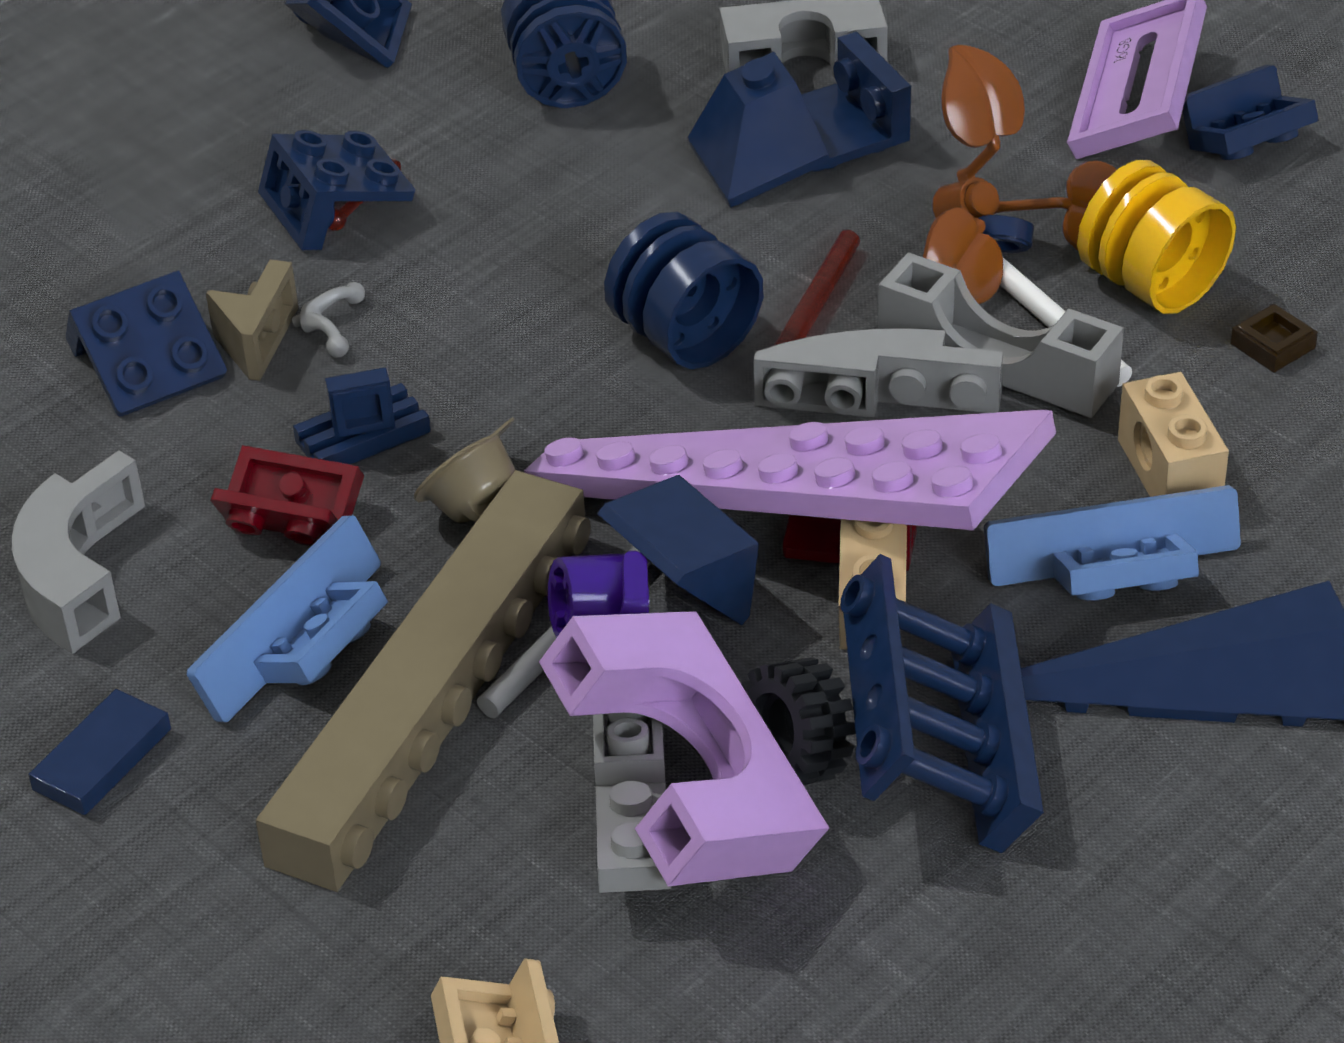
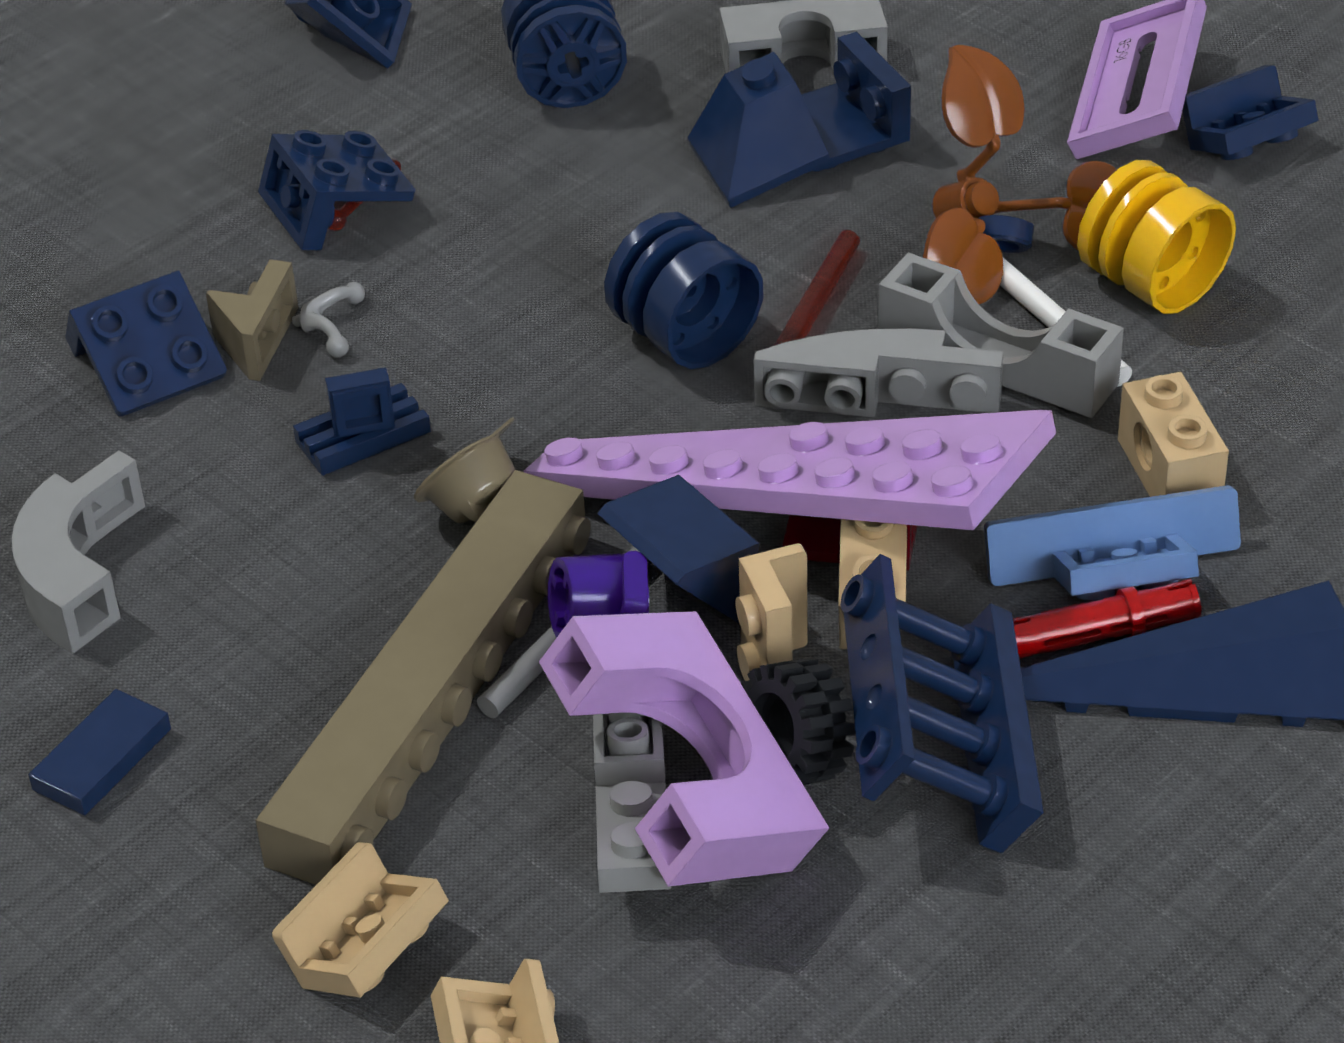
(287, 494): dark red bracket -> none
(295, 623): medium blue bracket -> none
(356, 923): none -> tan bracket
(772, 606): none -> tan bracket
(1121, 615): none -> red pin
(1274, 338): dark brown tile -> none

